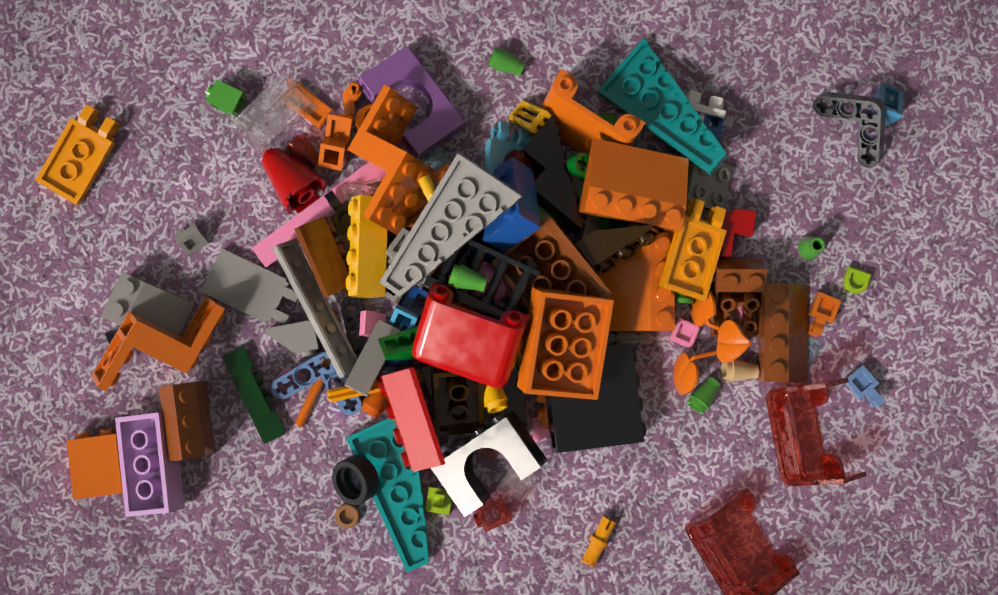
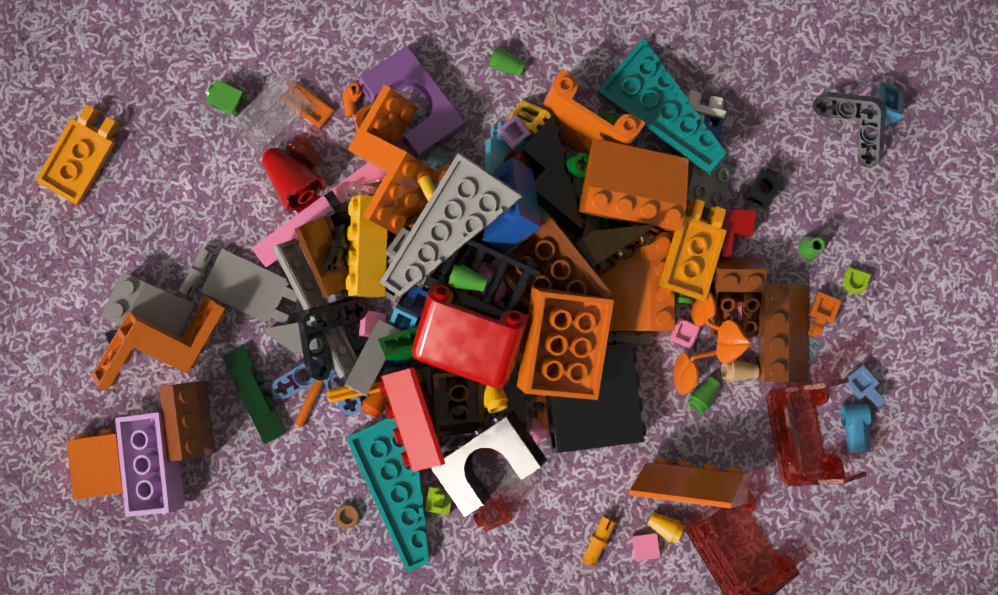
(191, 239): light grey tile -> none
(196, 272): none -> light grey pin
(318, 328): none -> black beam
(337, 140): orange brick -> none
(338, 249): none -> black pin
(344, 485): black tyre -> none
(513, 131): none -> lavender slope
(646, 546): none -> bright pink tile
(667, 527): none -> yellow cone
(692, 484): none -> orange slope
(754, 192): none -> black brick
(856, 422): none -> dark azure piece

